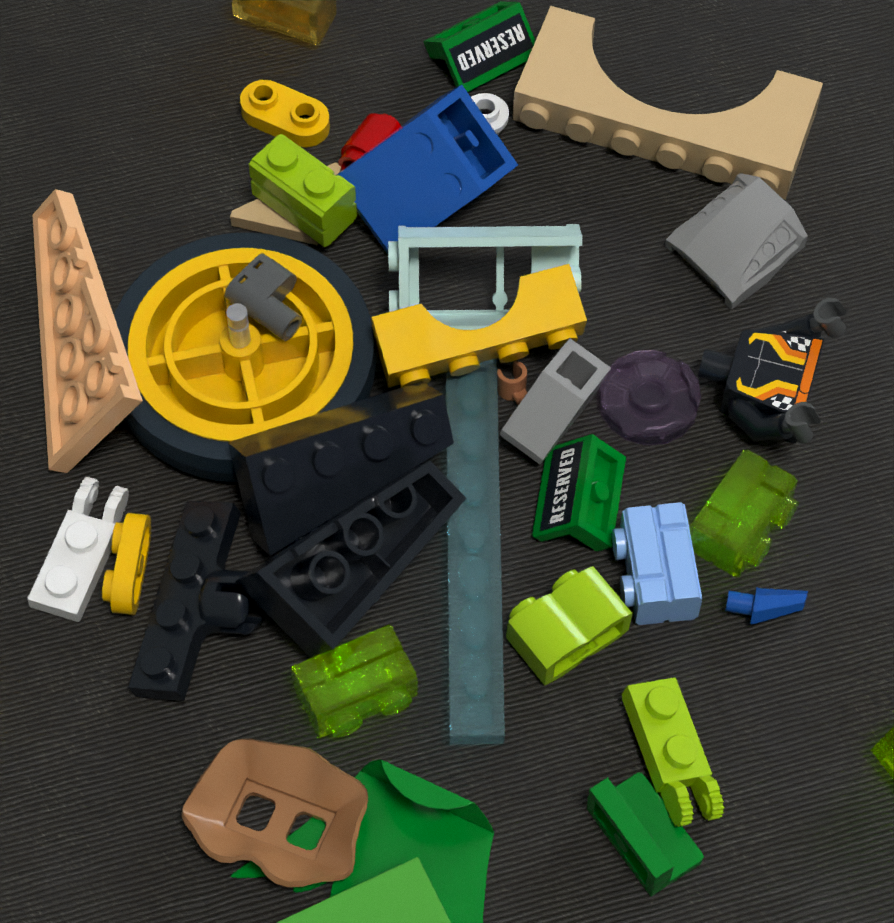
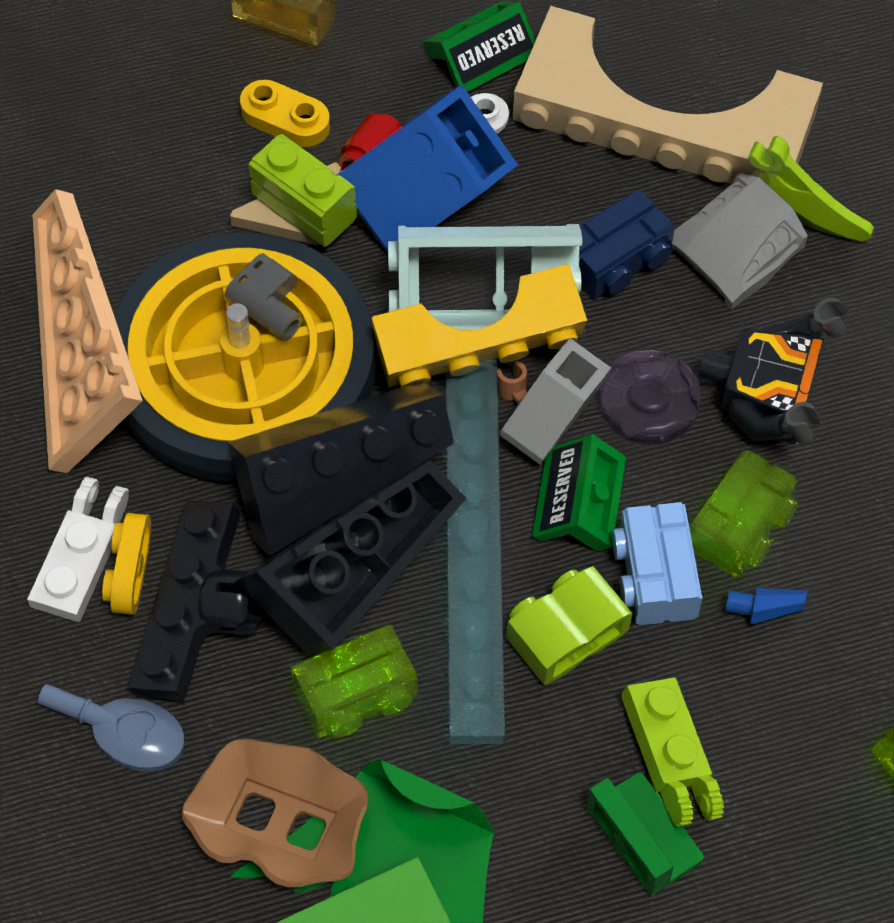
(126, 729): none -> sand blue piece
(622, 243): none -> dark blue brick
(807, 198): none -> lime piece

